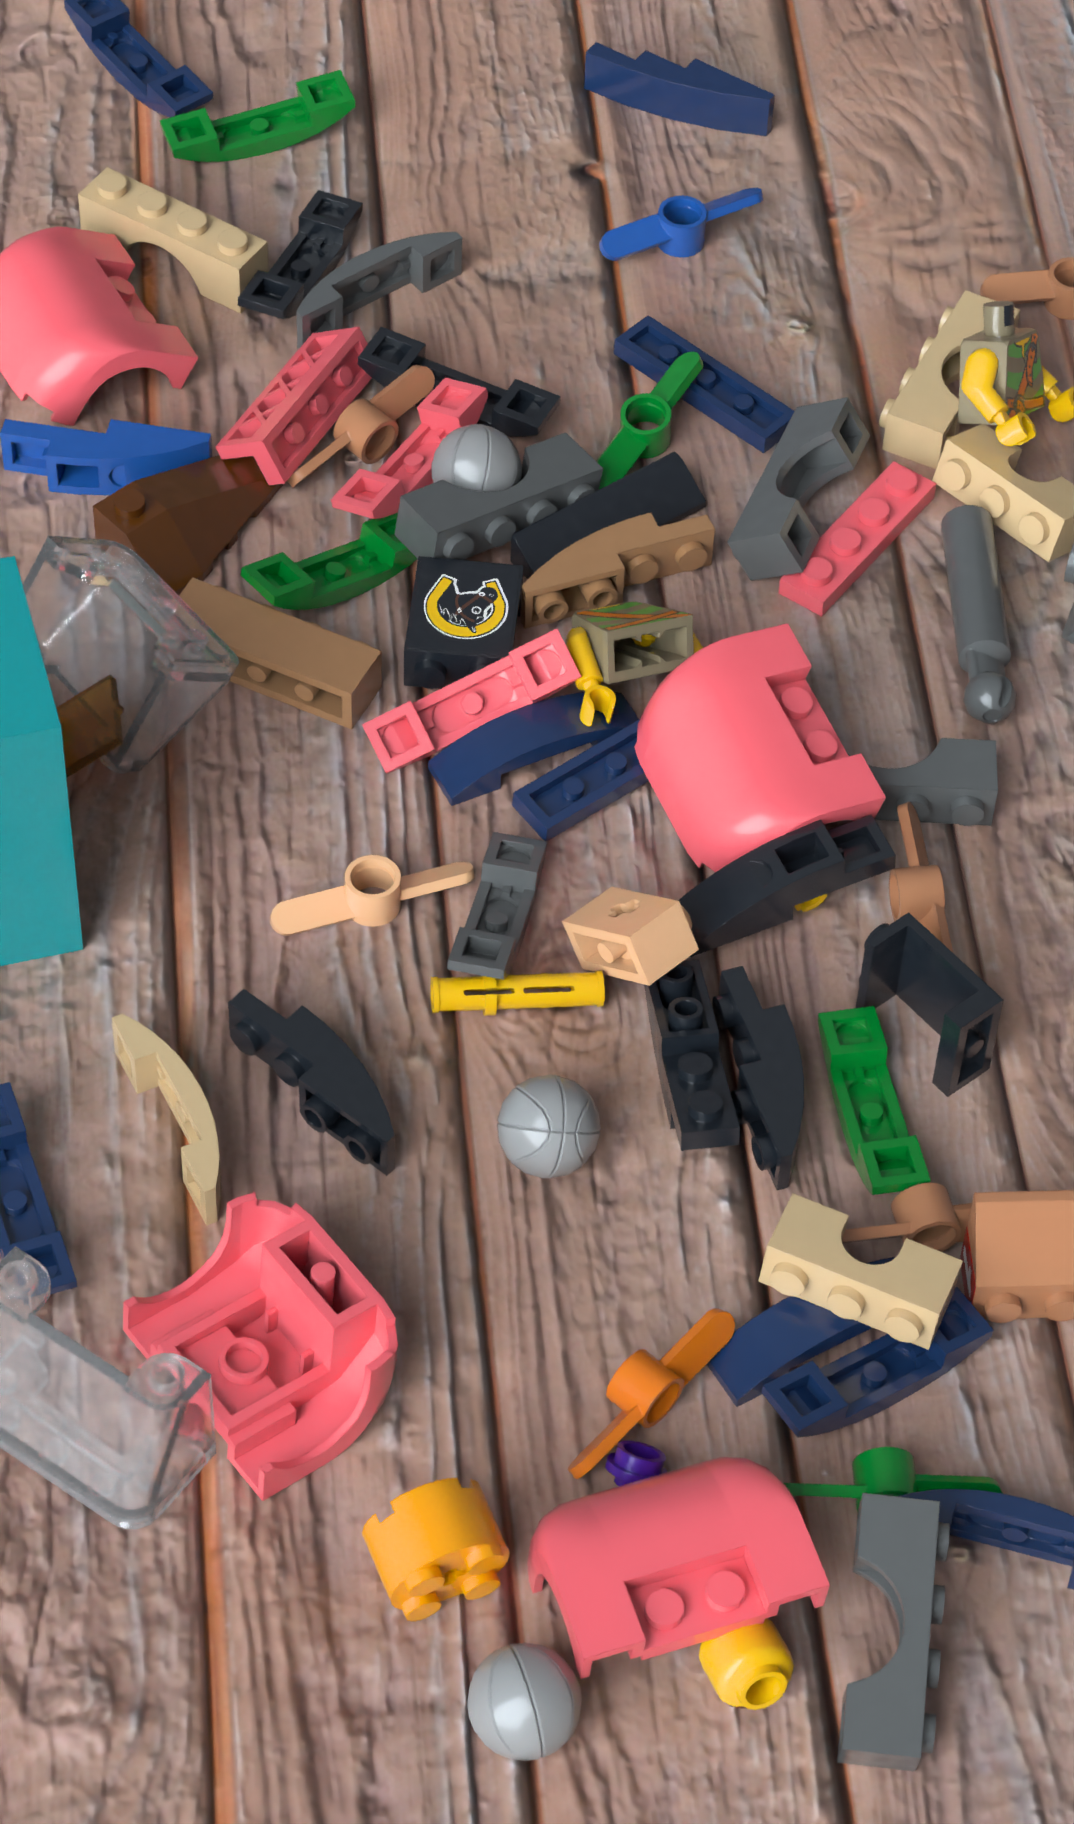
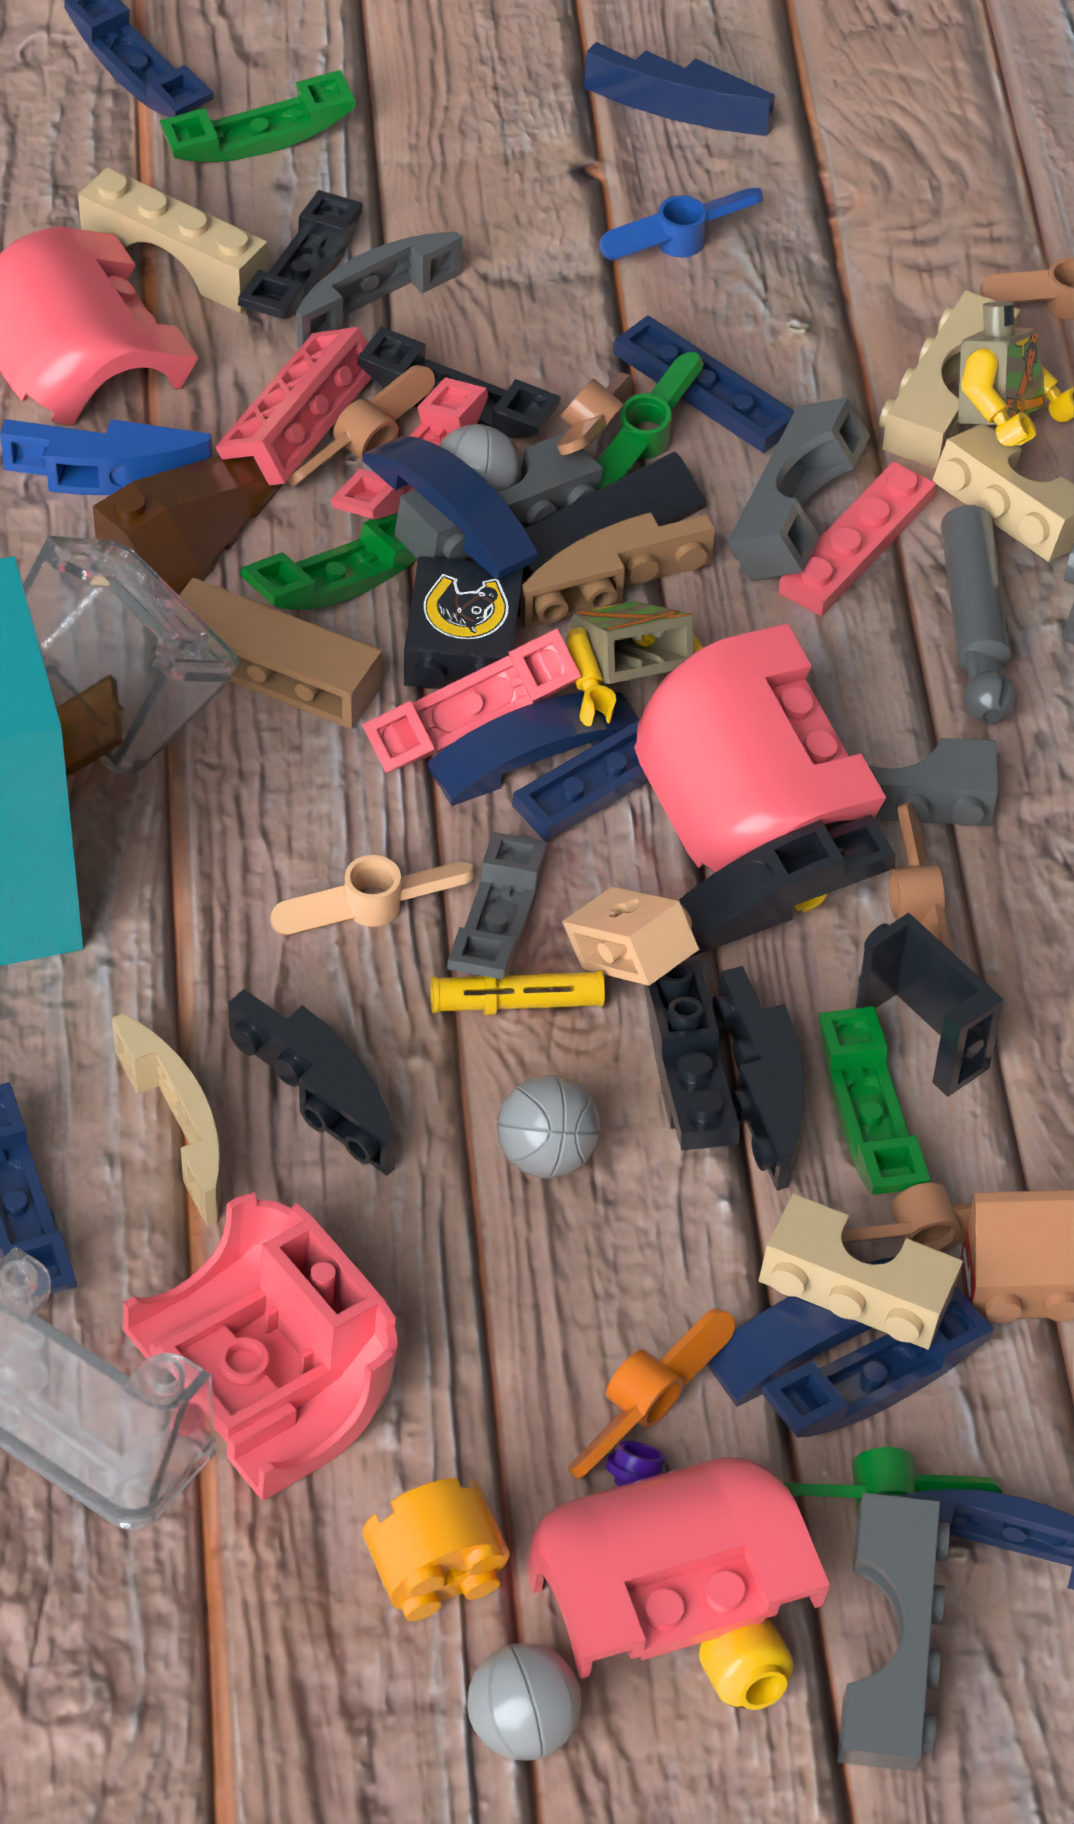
(454, 488): none -> dark blue slope
(592, 412): none -> nougat piece

